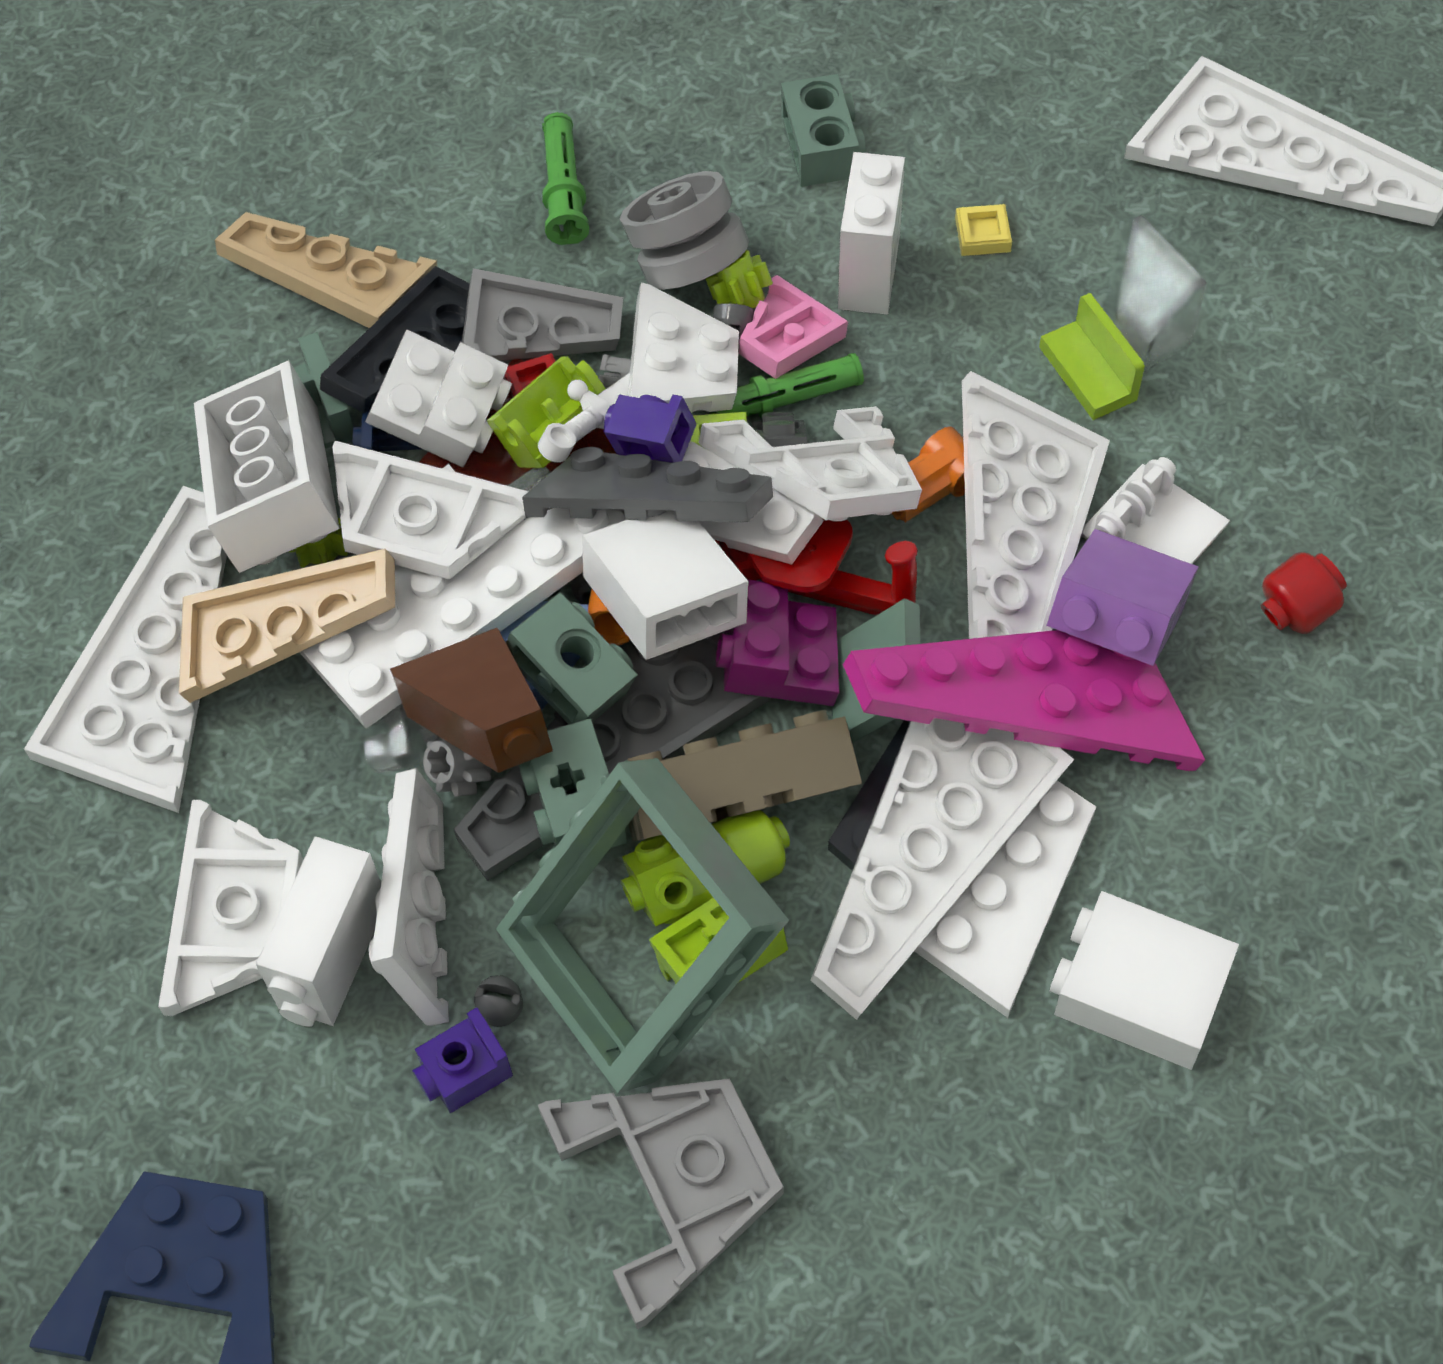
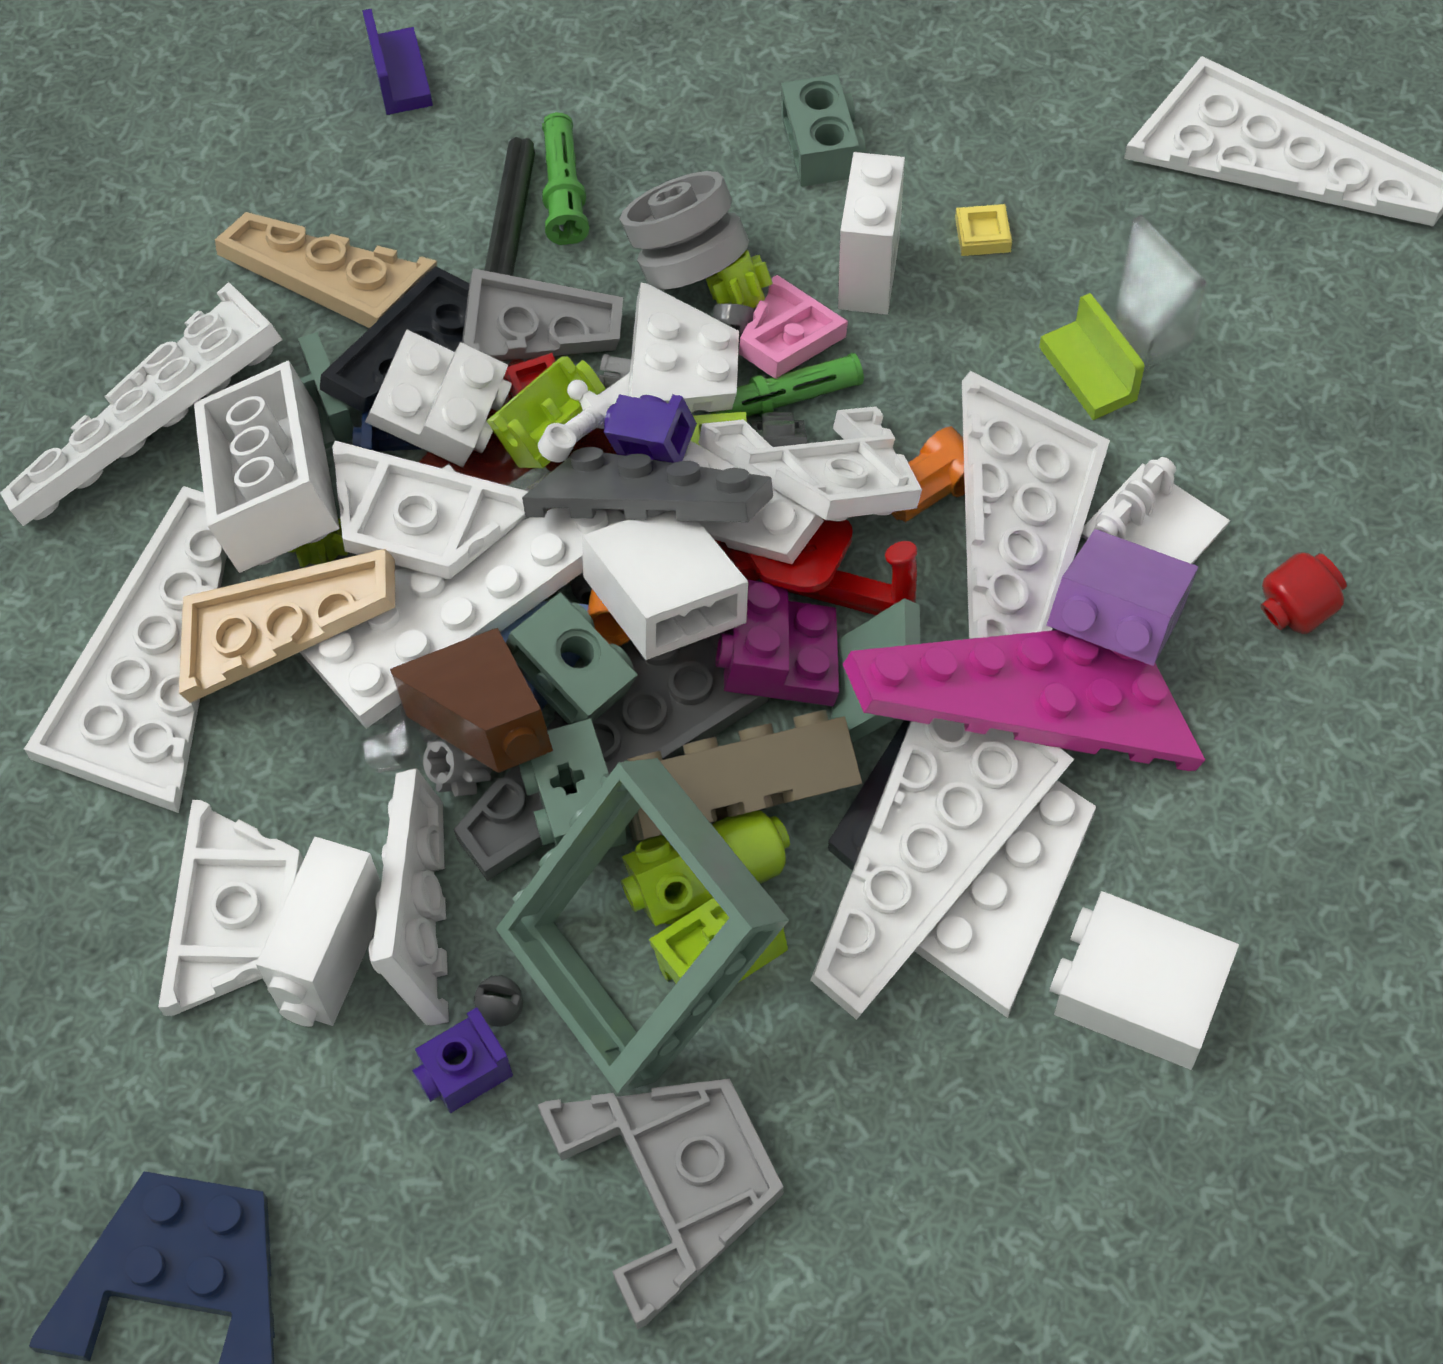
(145, 400): none -> white wing
(398, 67): none -> dark purple panel
(510, 206): none -> pearl dark grey axle

